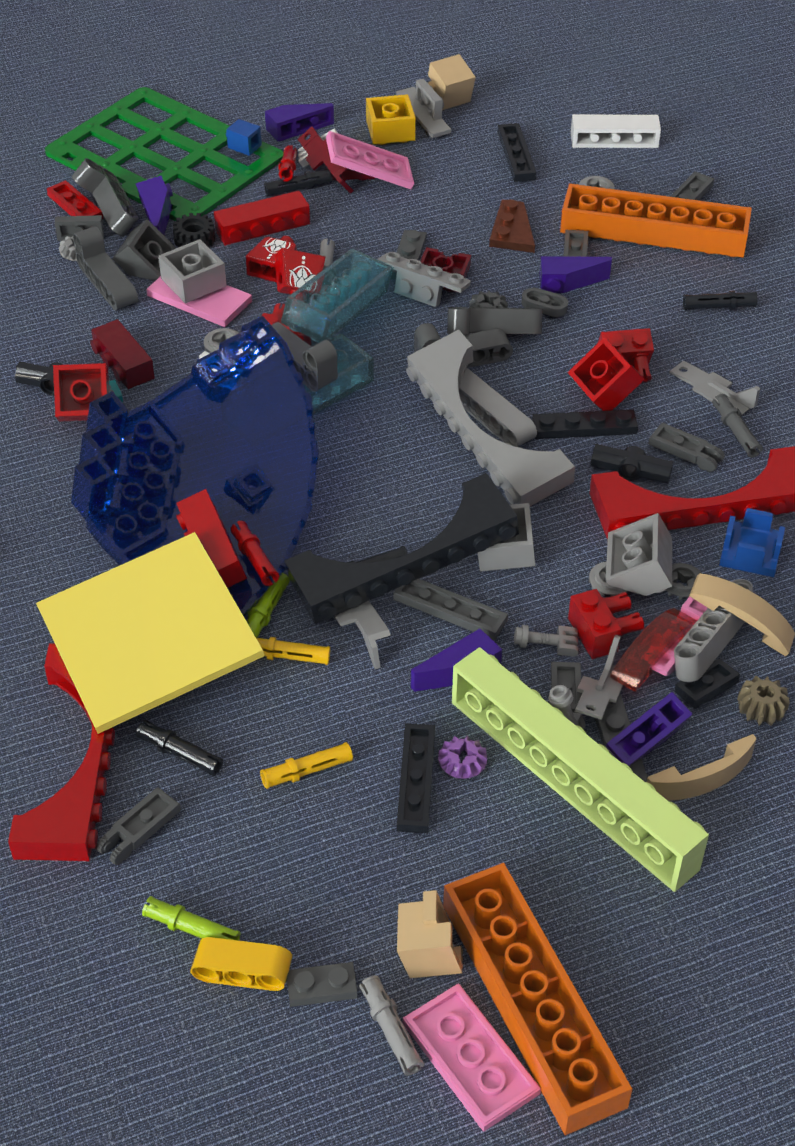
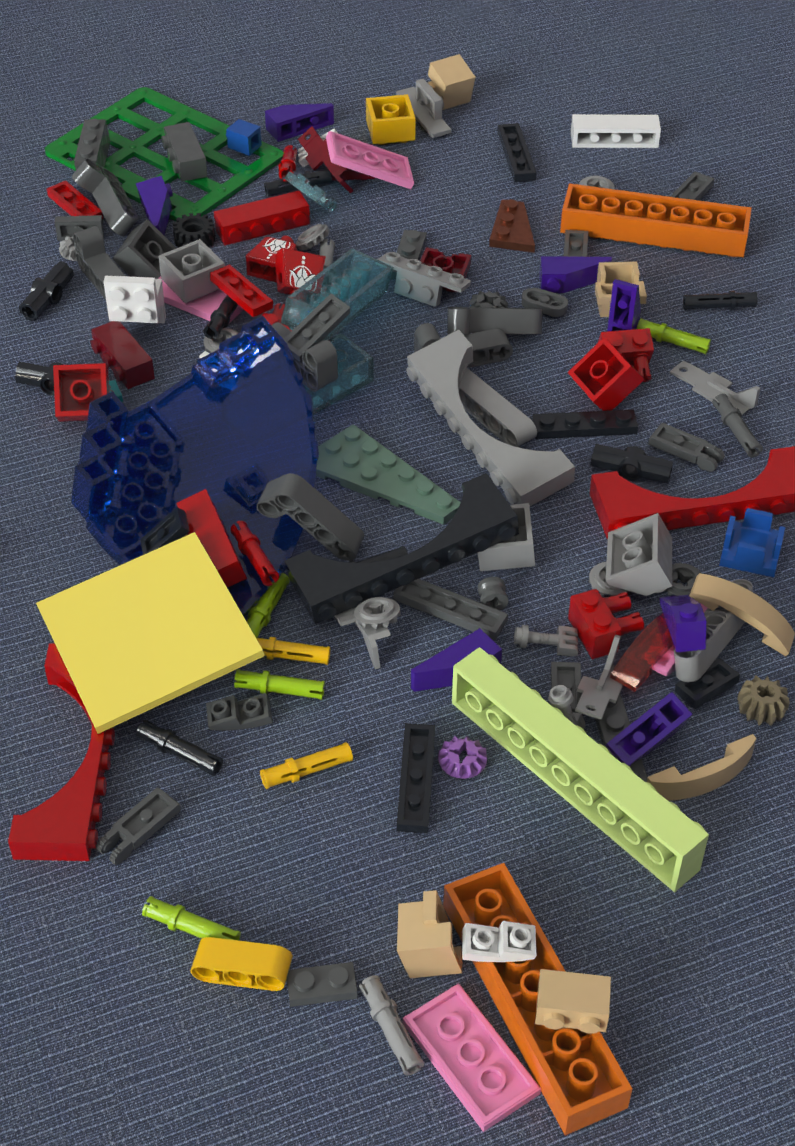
(46, 291): none -> black piece
(93, 142): none -> dark grey brick
(135, 299): none -> white bracket
(166, 531): none -> black plate
(184, 151): none -> dark grey brick
(220, 318): none -> black pin
(232, 714): none -> dark grey slope
(241, 290): none -> red plate
(268, 682): none -> lime pin
(312, 236): none -> light grey gear
(313, 512): none -> dark grey beam
(314, 193): none -> clear light blue plate
(317, 325): none -> dark grey plate
(377, 472): none -> sand green wing
(377, 612): none -> light grey gear
(493, 593): none -> dark grey wheel
(503, 944): none -> white slope
(573, 1001): none -> tan brick
(621, 271): none -> tan plate
(624, 306): none -> dark purple slope
(676, 337): none -> lime pin
(685, 622): none -> dark purple slope

